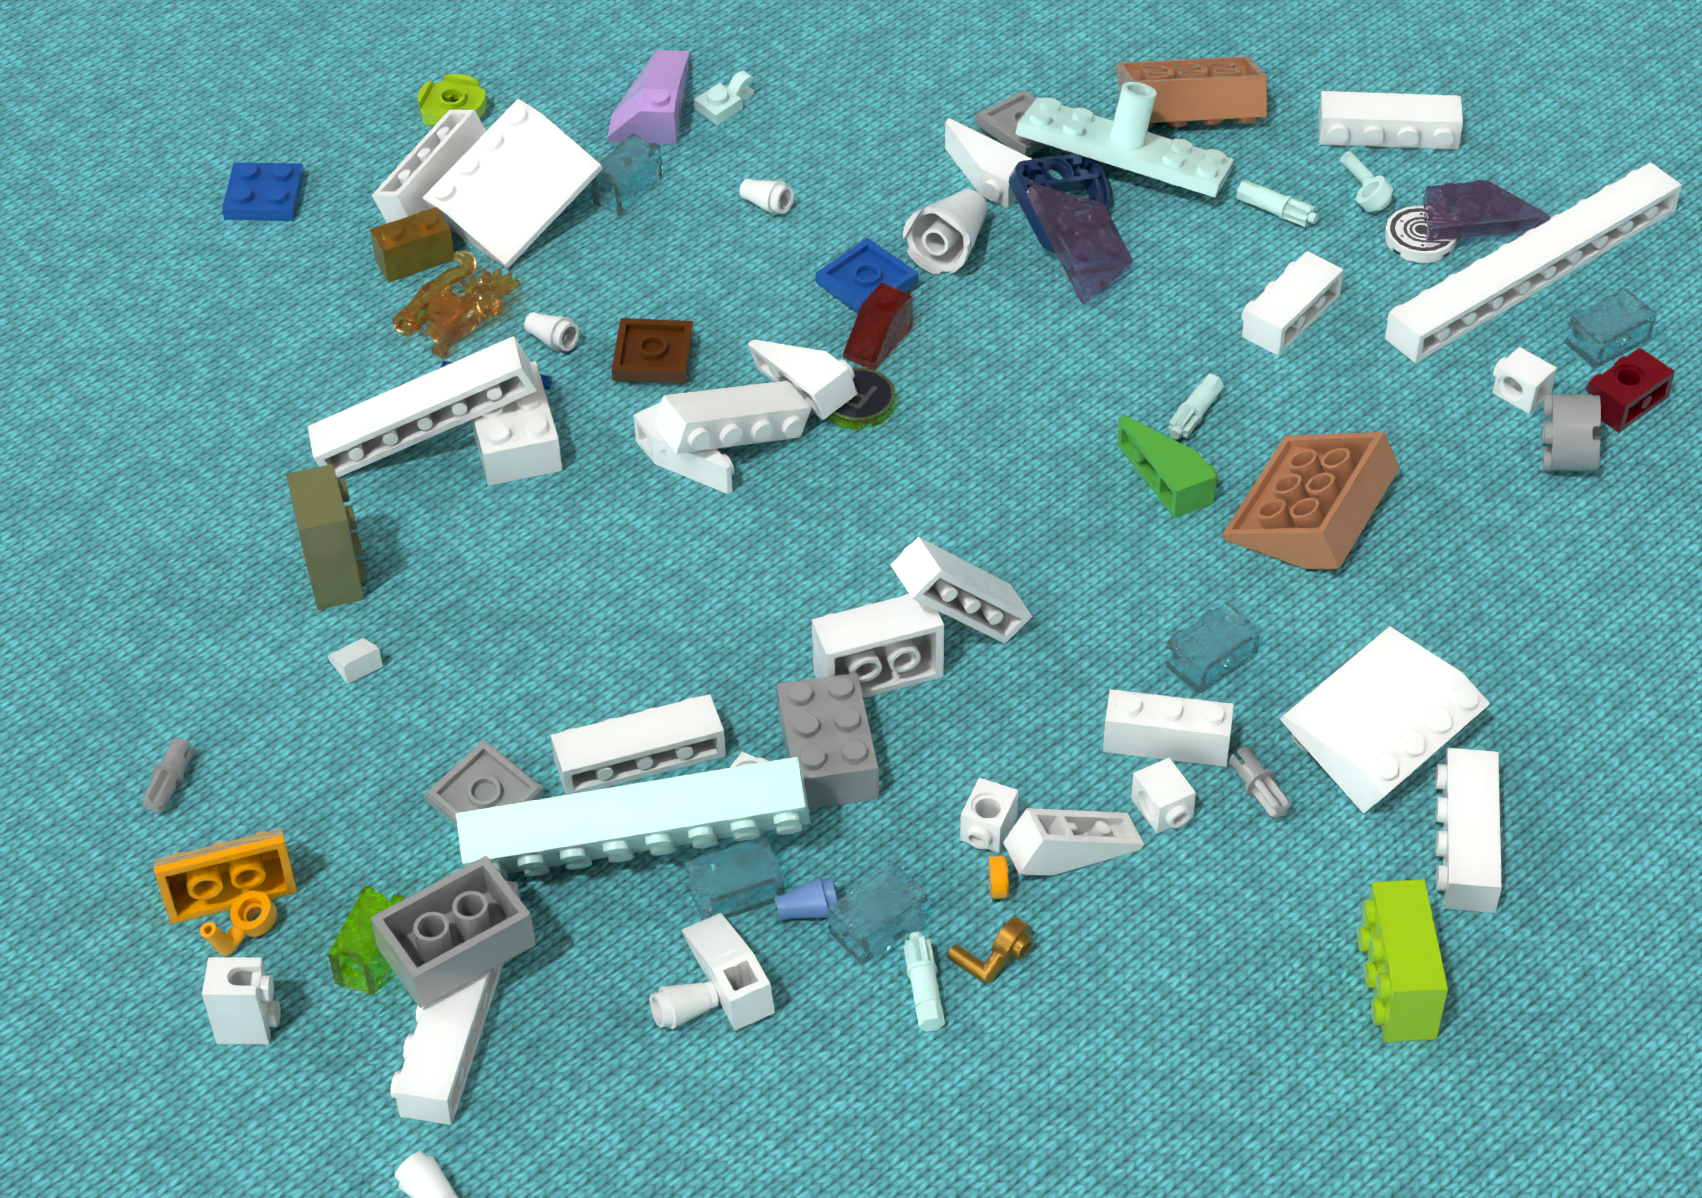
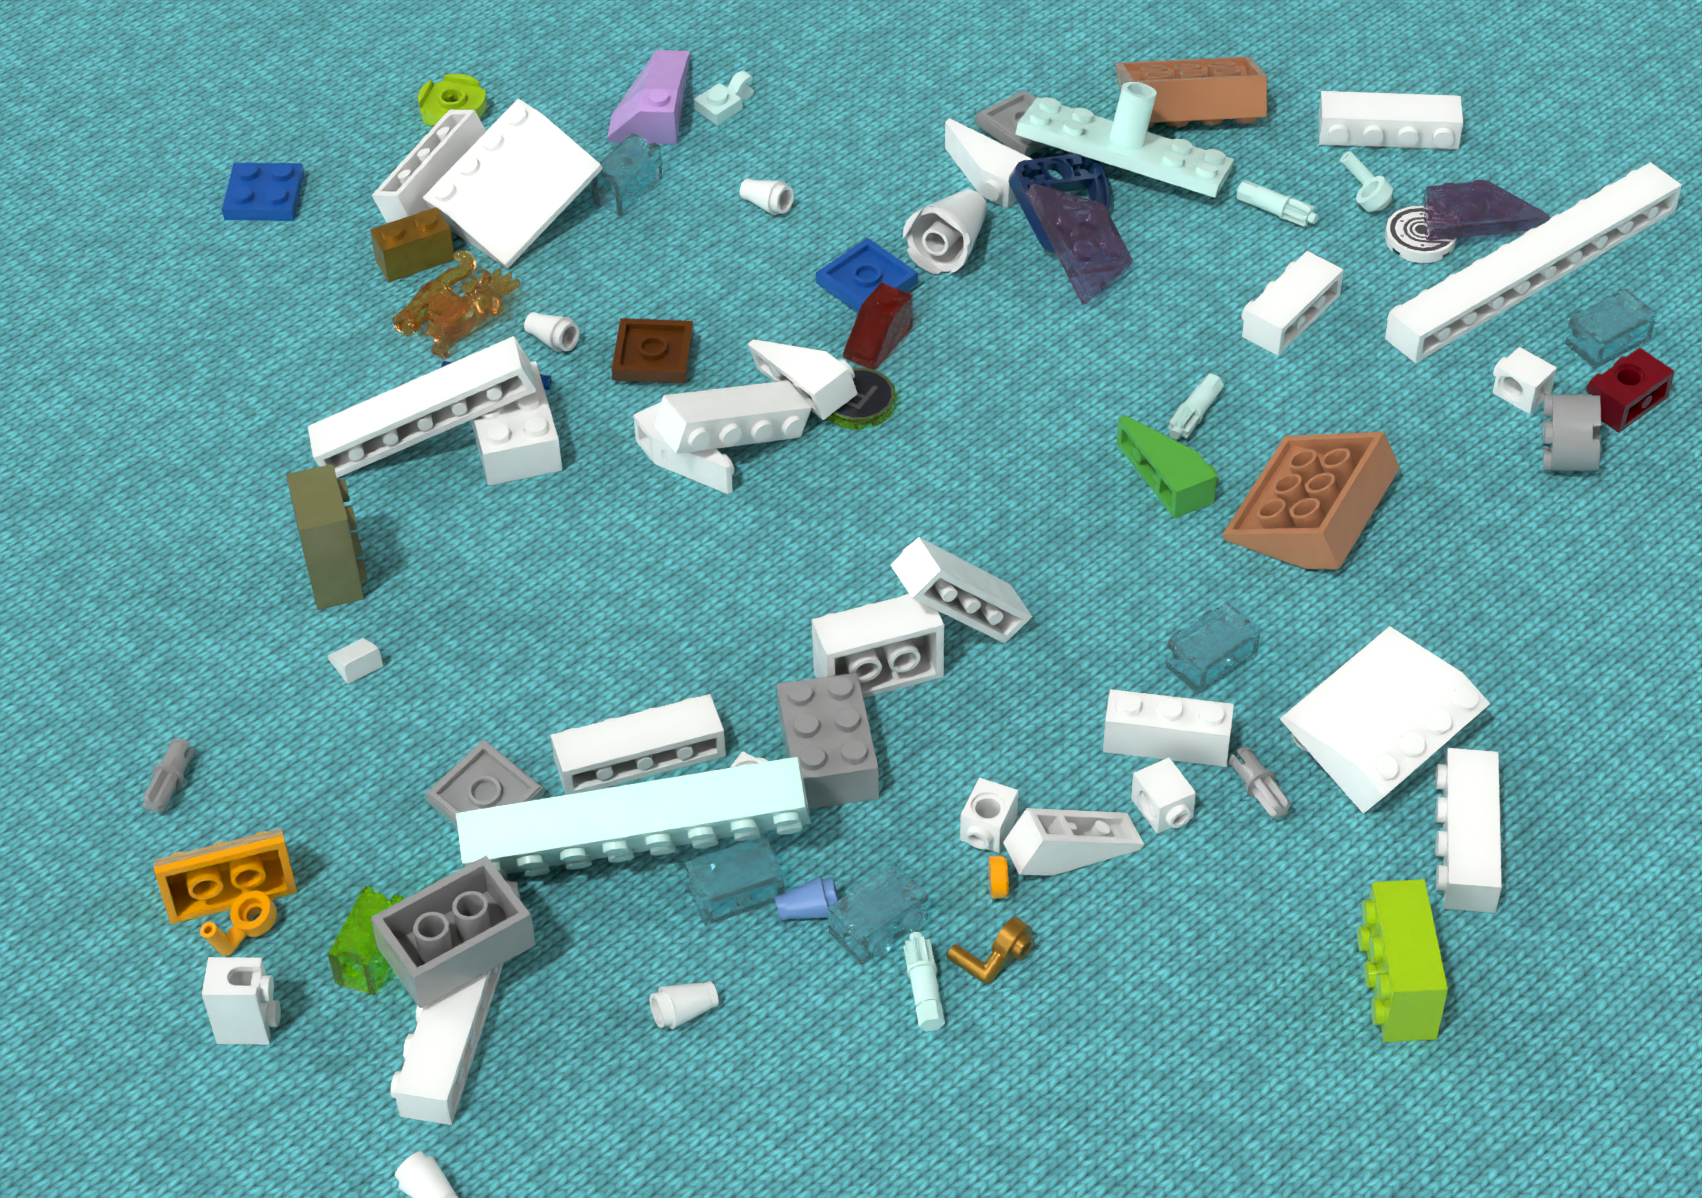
(732, 969): white slope -> none

